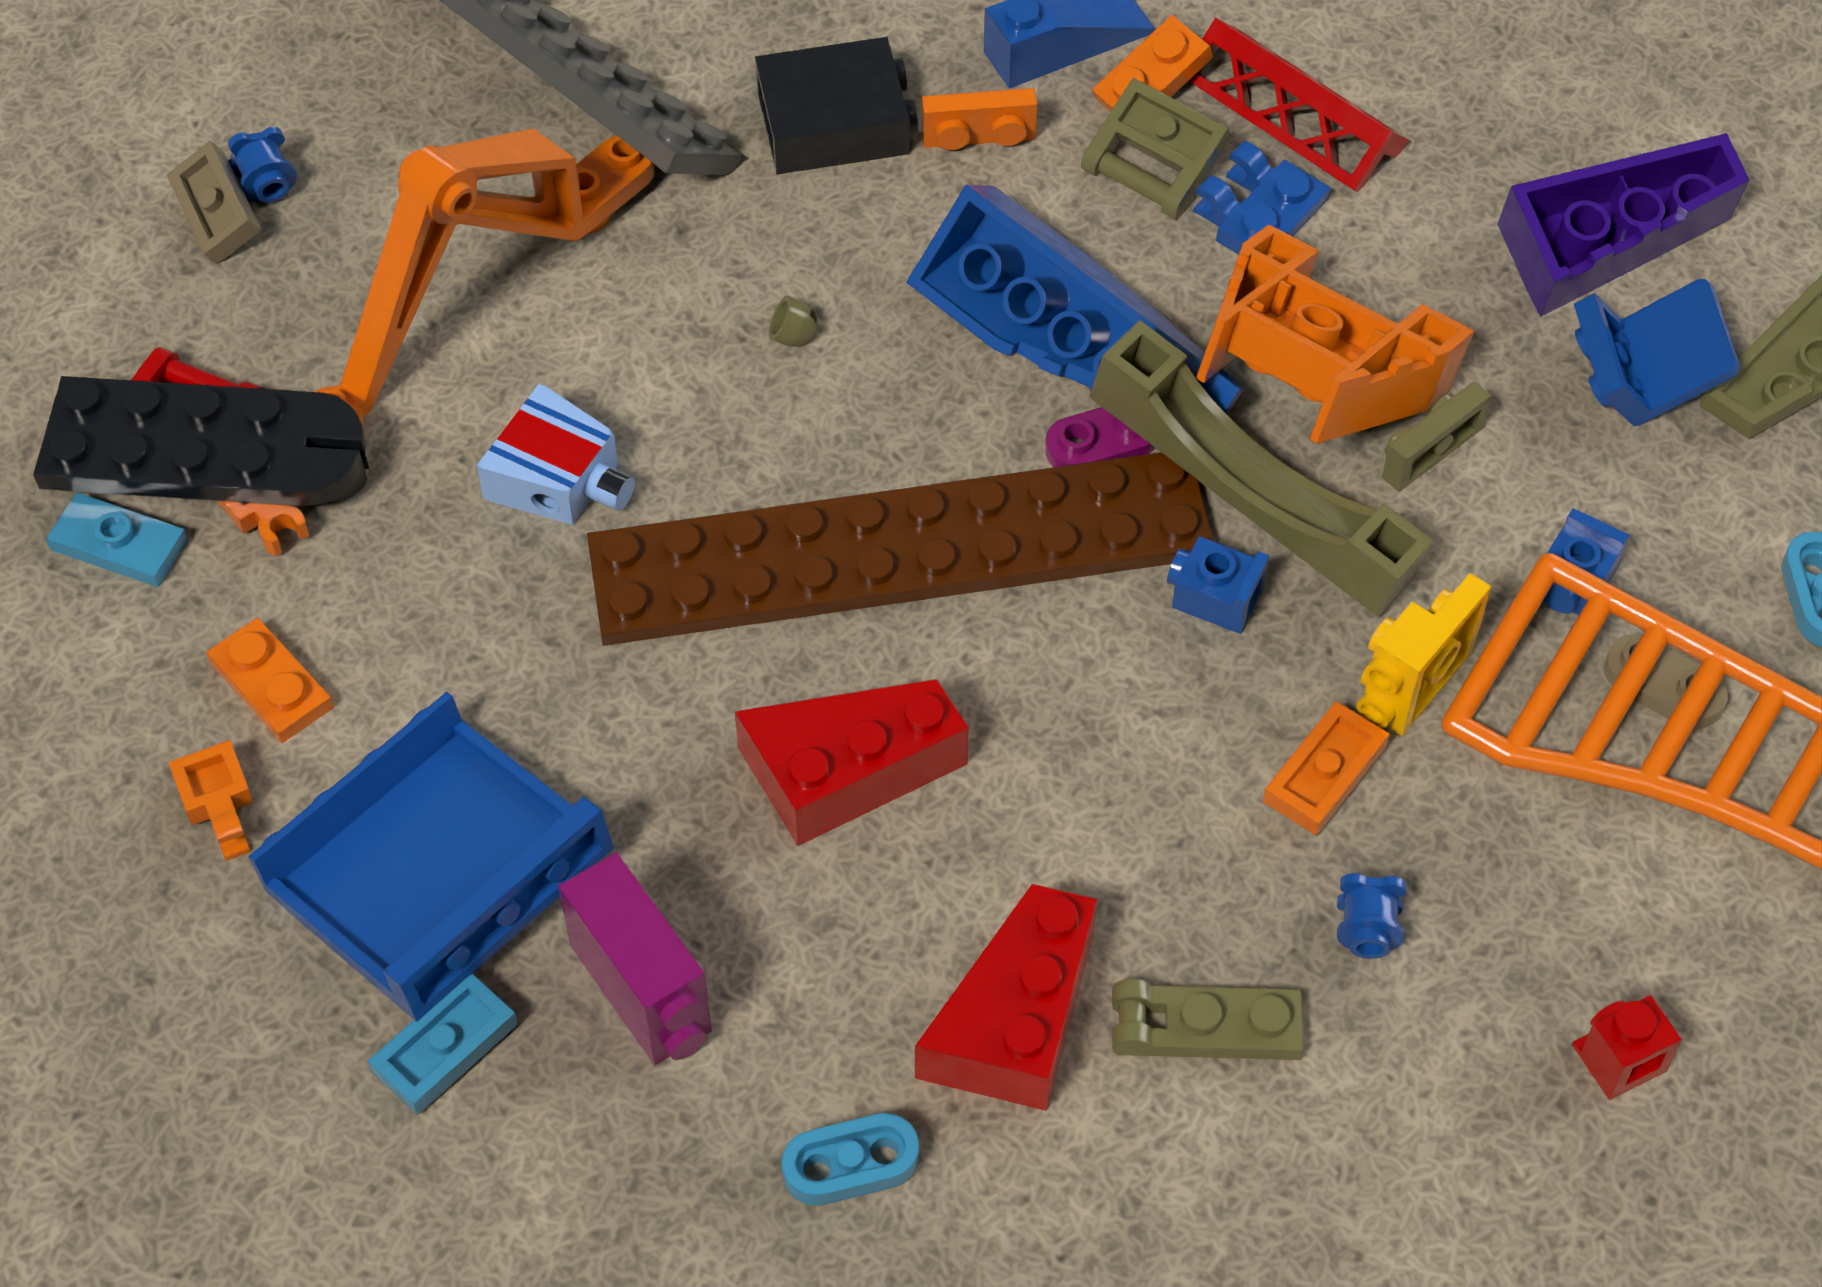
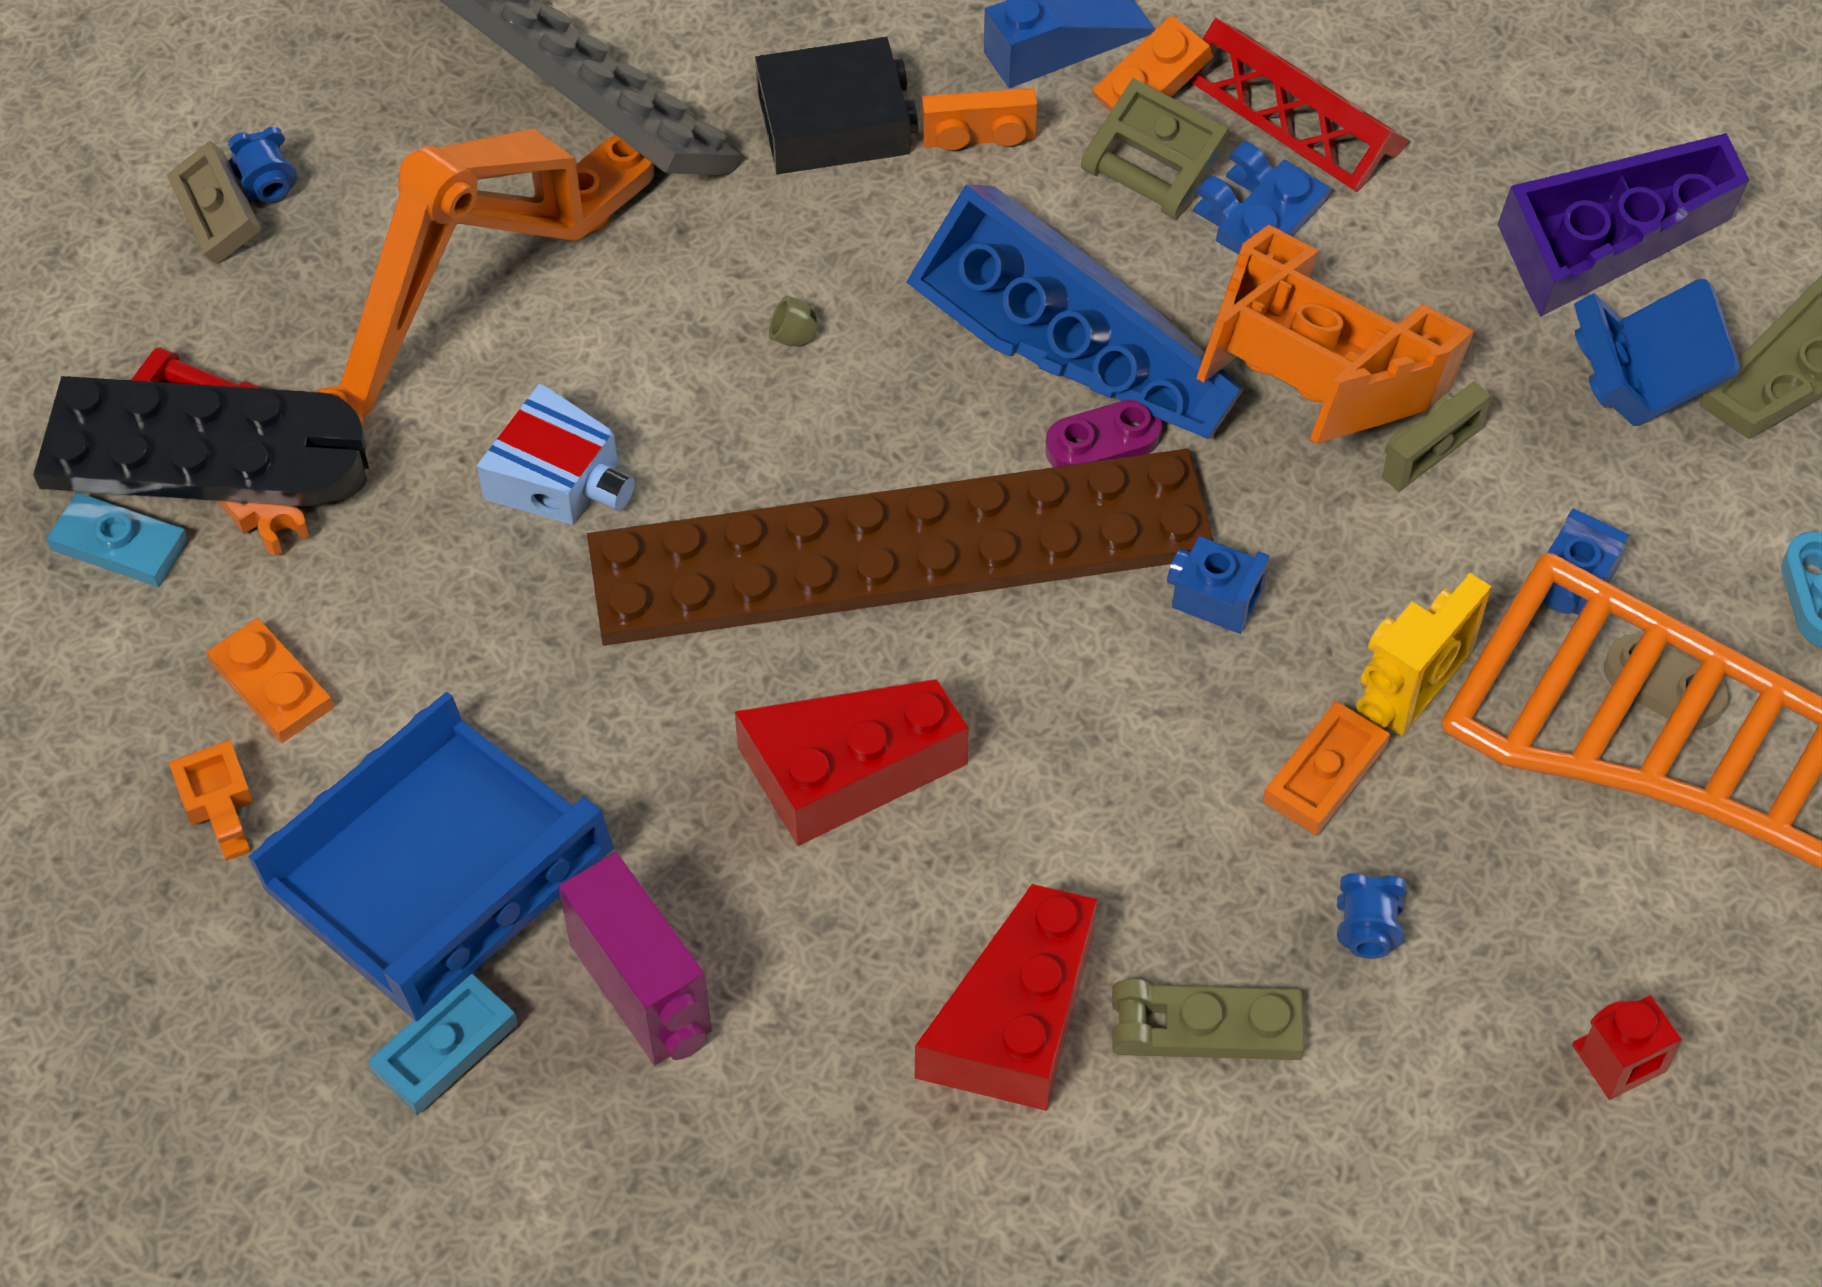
(847, 1153): dark azure plate -> none
(1353, 545): olive arch -> none

